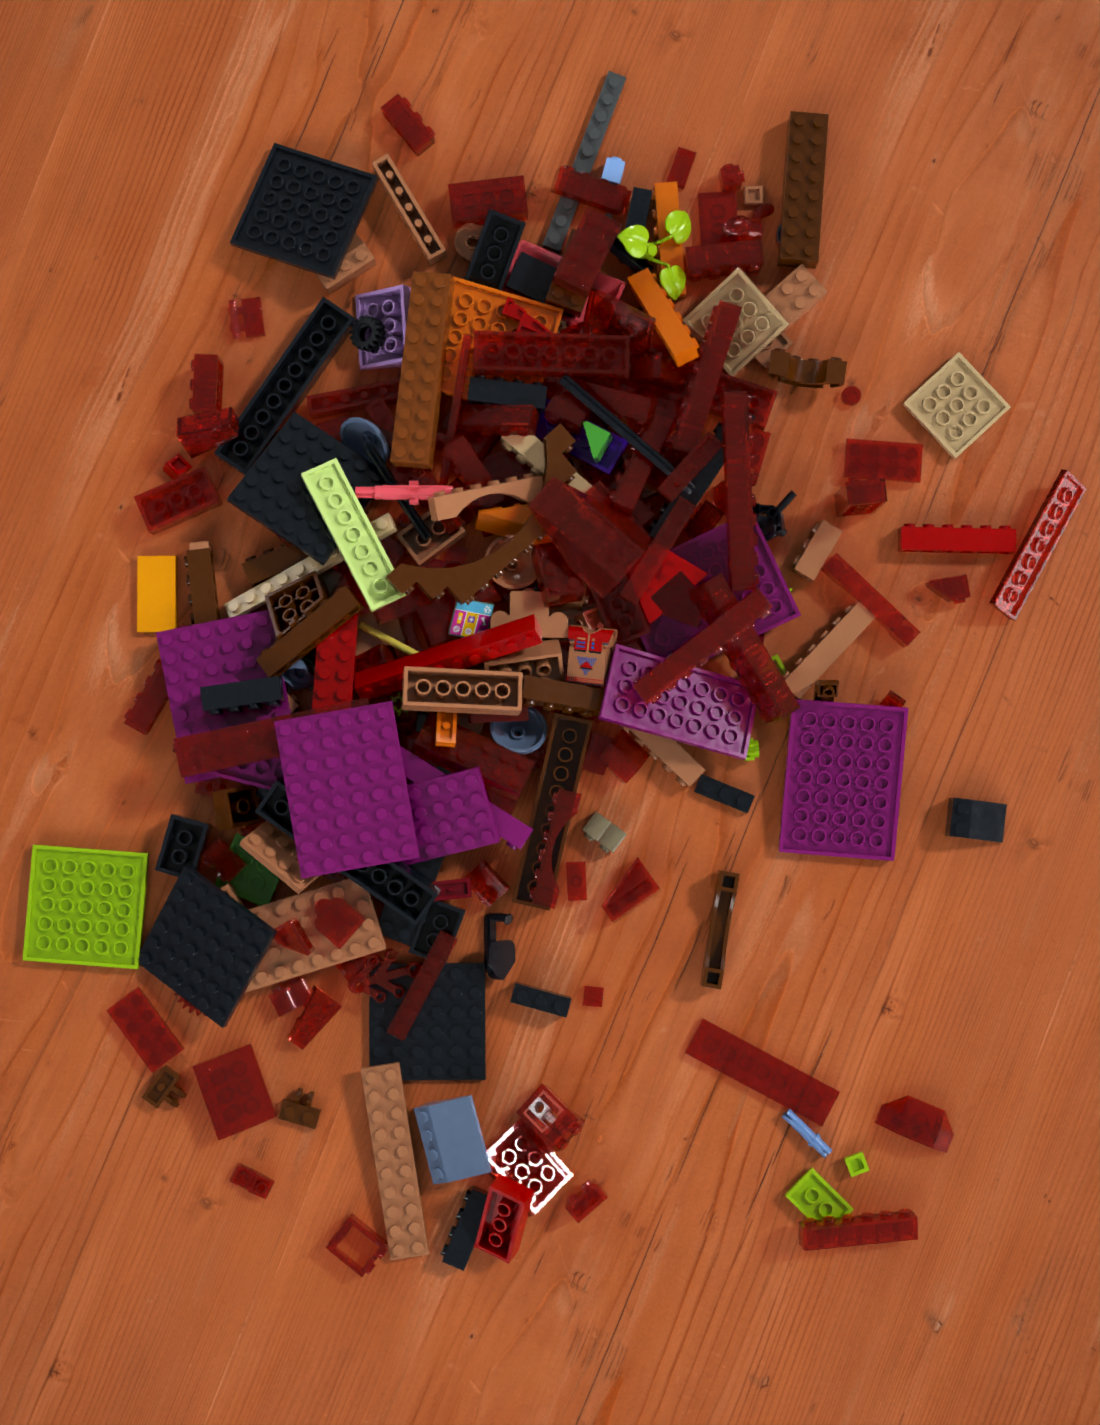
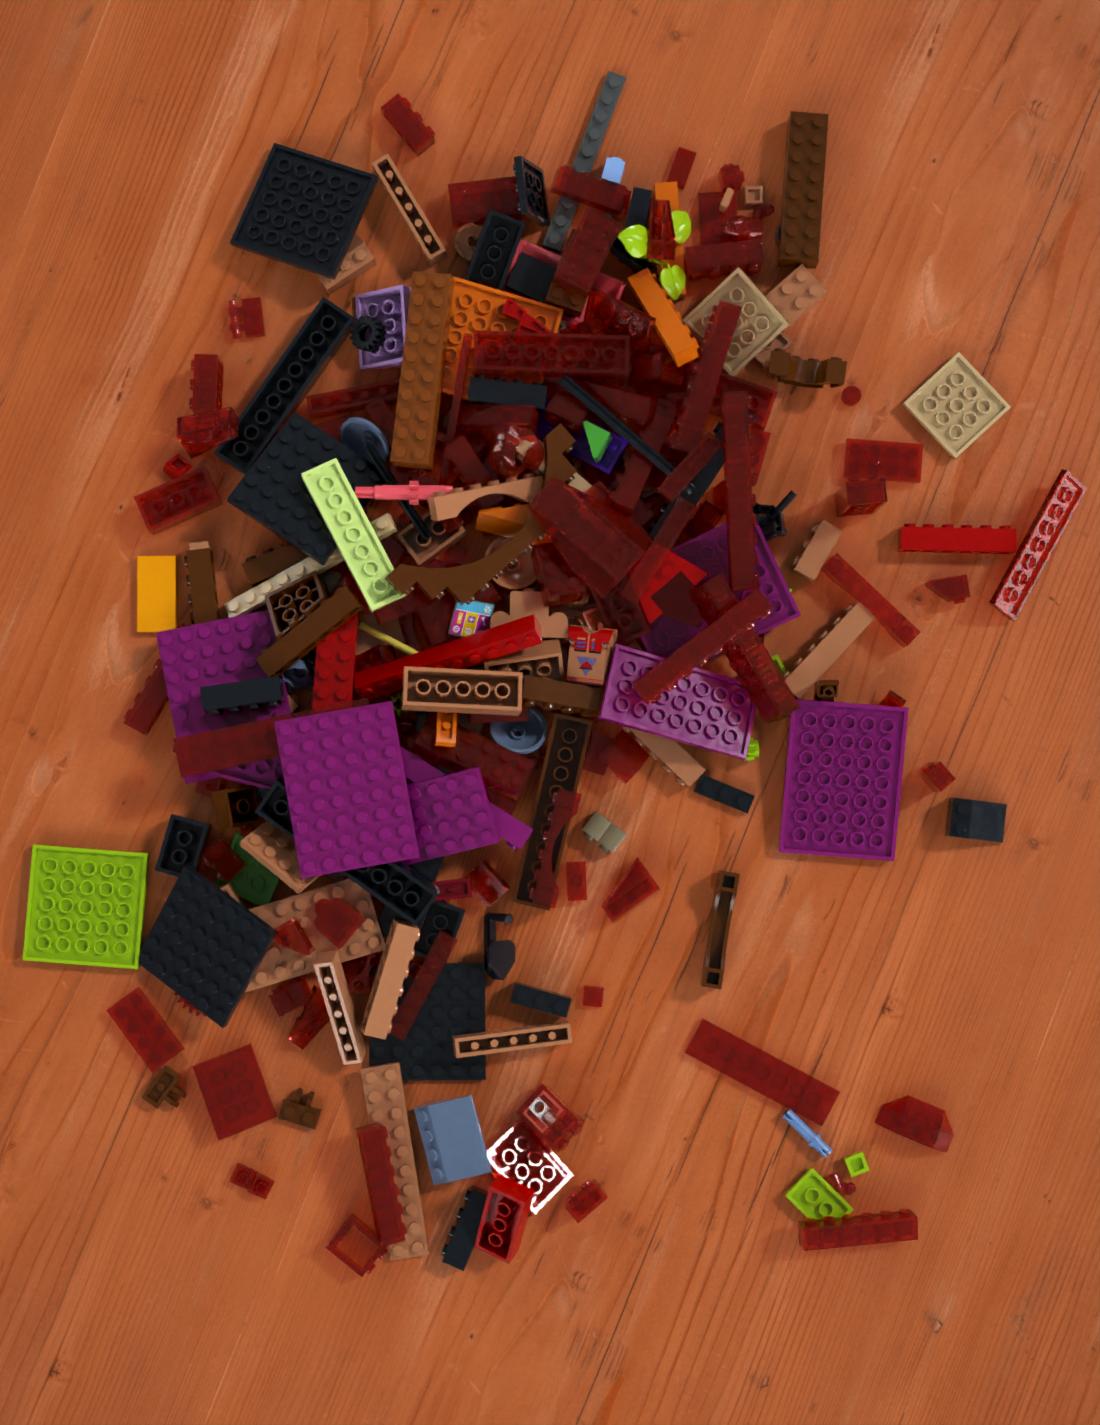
(340, 1007): none -> nougat brick
(381, 1184): none -> clear red brick
(389, 979): none -> nougat brick
(502, 446): none -> clear red piece
(512, 1039): none -> nougat brick
(531, 191): none -> black plate
(661, 232): none -> clear red slope
(726, 200): none -> nougat tile
(840, 1186): none -> clear red arm
(936, 776): none -> clear red brick

